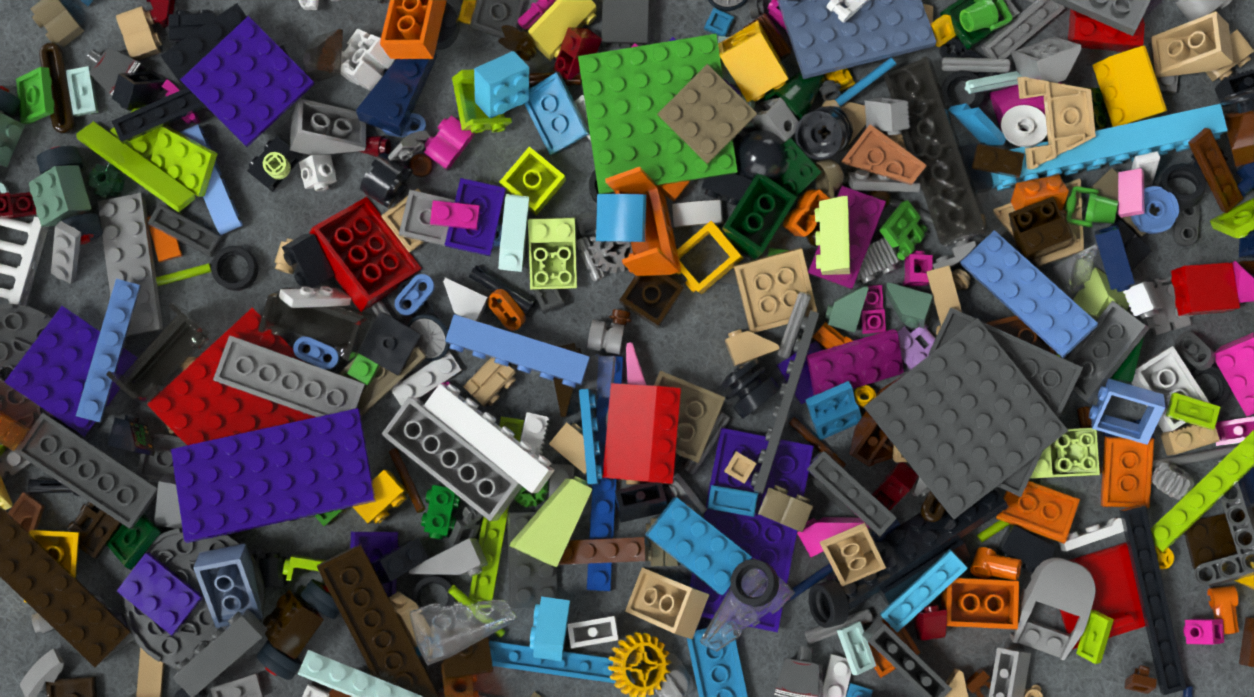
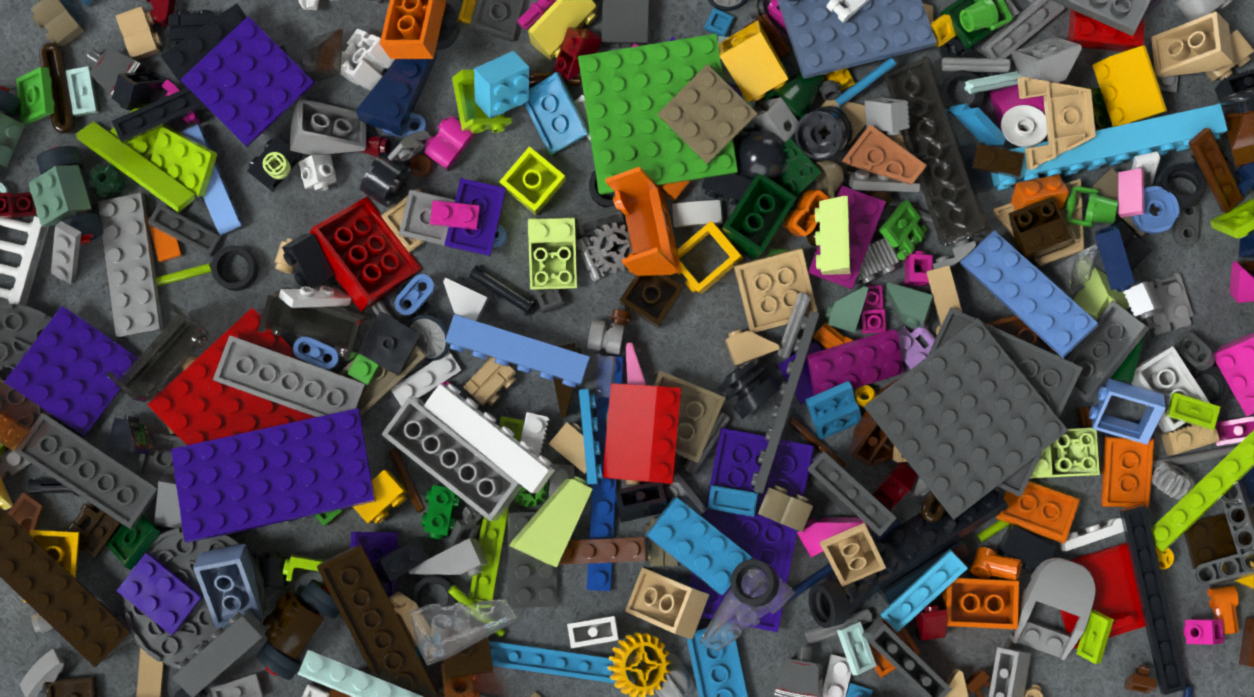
(108, 350): medium blue brick -> none
(506, 309): orange beam -> none
(514, 233): light aqua slope -> none
(519, 42): dark brown plate -> none
(550, 629): medium azure brick -> none
(621, 217): dark azure slope -> none
(740, 467): tan plate -> none
(961, 279): tan plate -> none
(1205, 289): red brick -> none

